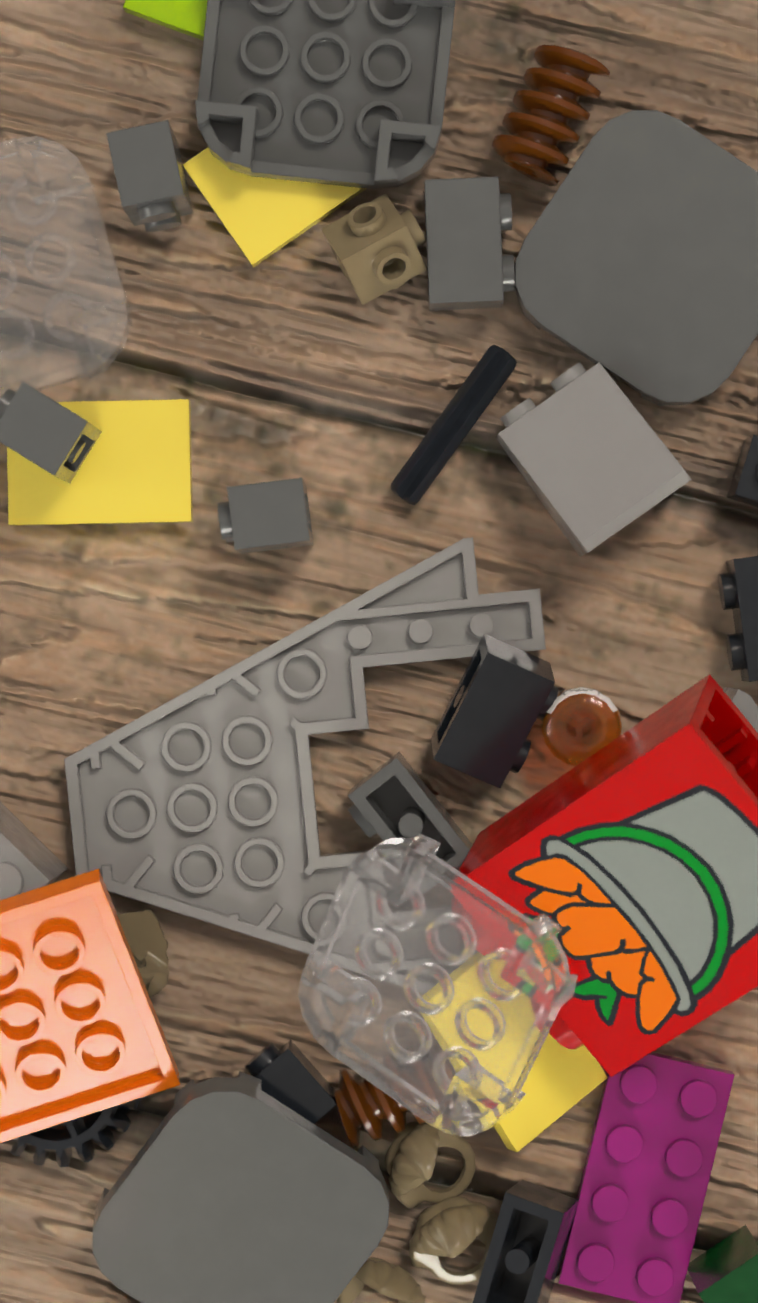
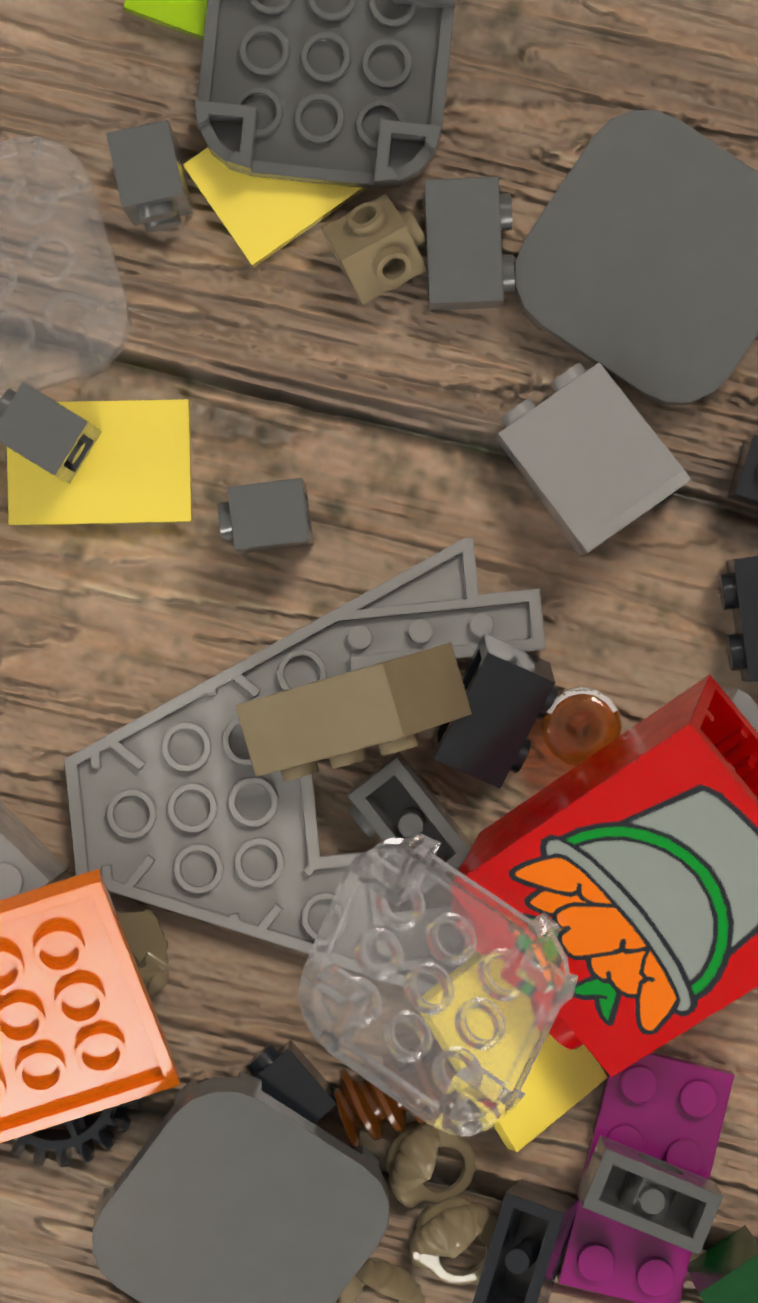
(353, 712): none -> dark tan wedge
(453, 424): black axle -> none
(547, 111): reddish brown piece -> none
(650, 1195): none -> dark grey brick

